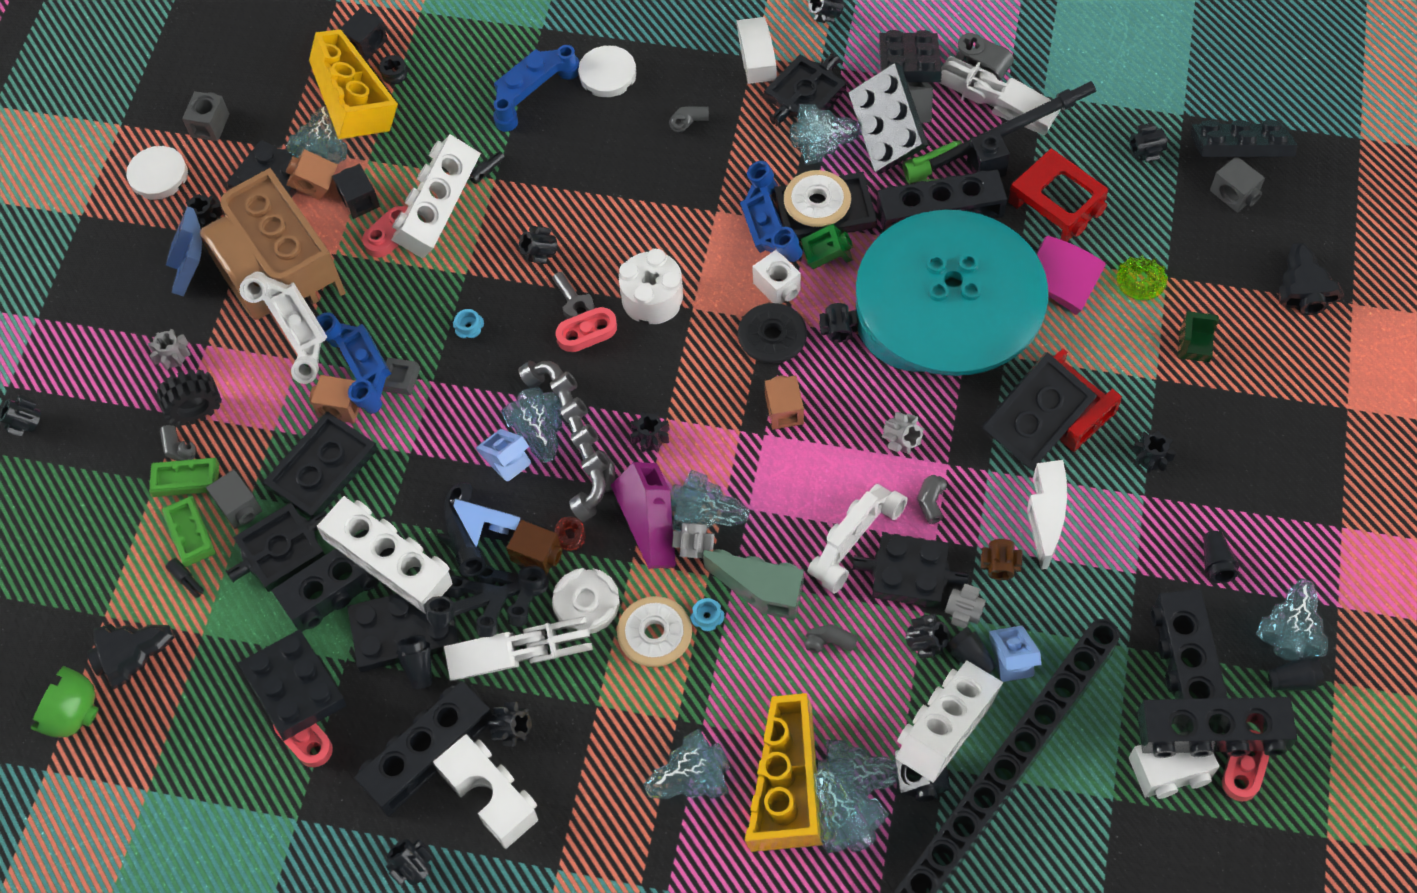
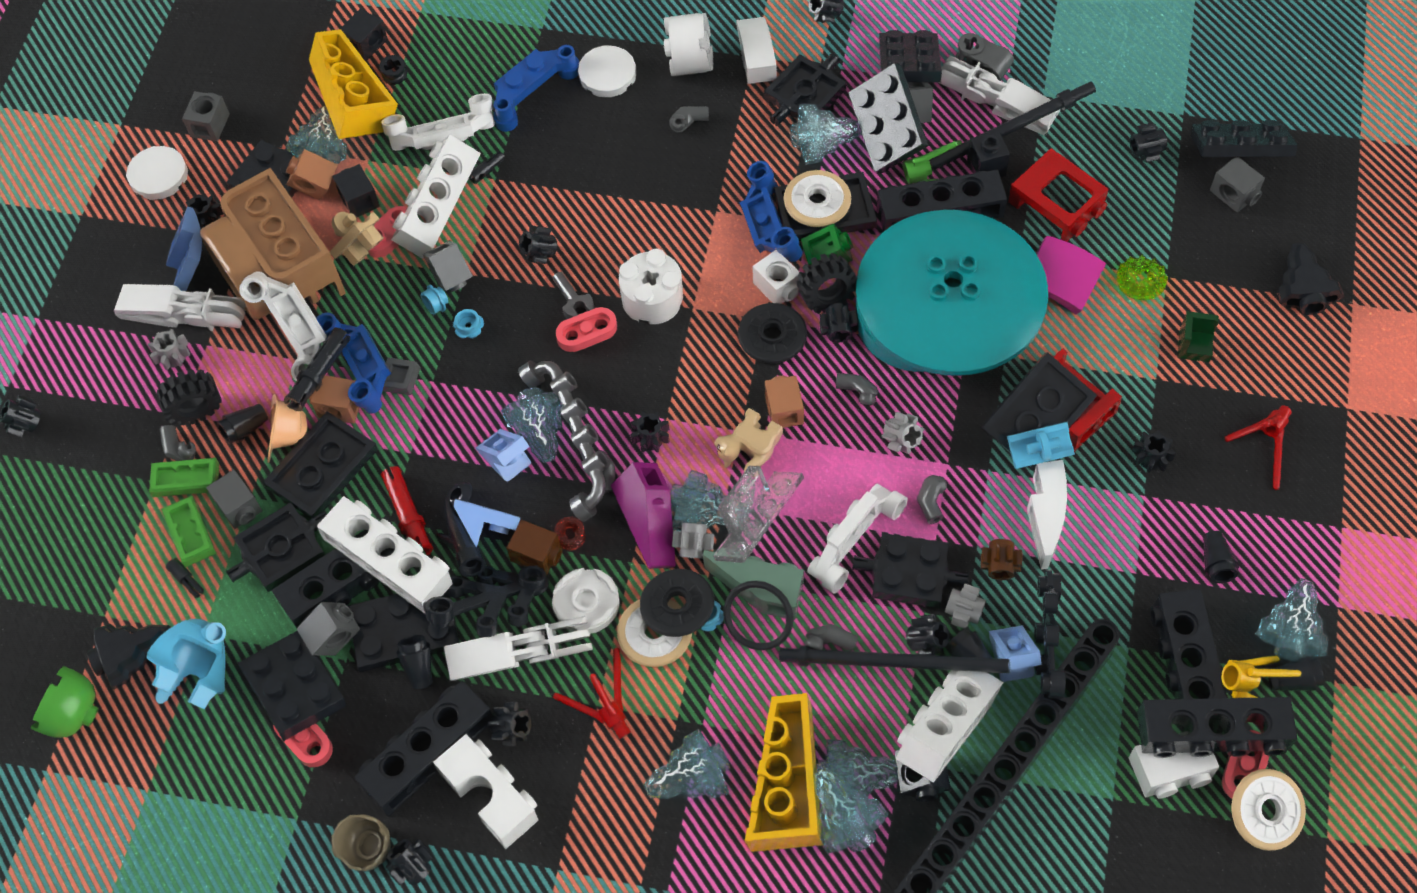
(169, 307): none -> white arm
(189, 649): none -> medium azure piece
(241, 423): none -> black cone
(285, 425): none -> light nougat piece
(311, 378): none -> black pin
(328, 628): none -> dark grey brick
(356, 236): none -> tan hips
(361, 842): none -> dark tan hair
(410, 522): none -> red pin
(427, 134): none -> white plate
(434, 299): none -> medium azure plate
(448, 266): none -> brick
(612, 712): none -> red plant
(680, 621): none -> black wheel
(688, 44): none -> white brick
(751, 439): none -> tan animal
(752, 509): none -> clear bracket
(763, 585): none -> black tyre
(805, 655): none -> black bar
(819, 273): none -> black tyre
(860, 384): none -> dark grey arm
(1040, 445): none -> medium azure hips
(1047, 633): none -> black plant
(1244, 677): none -> yellow plant
(1248, 815): none -> white wheel
(1273, 427): none -> red plant

